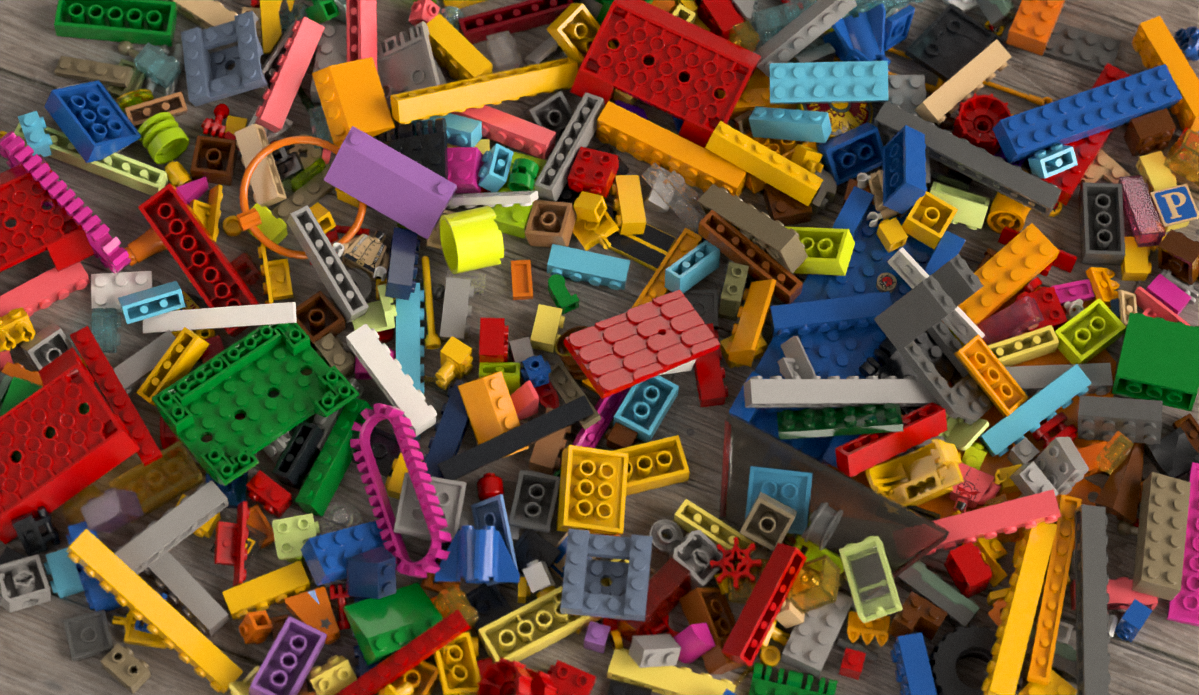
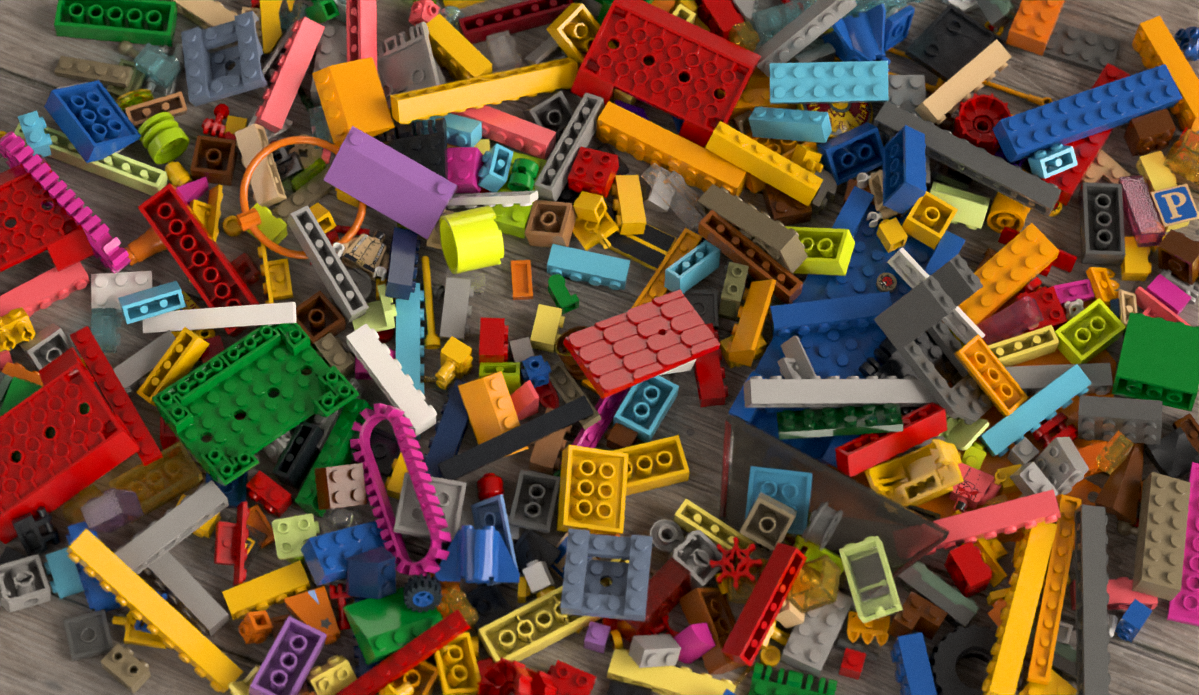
(340, 486): none -> brick
(422, 593): none -> black wheel

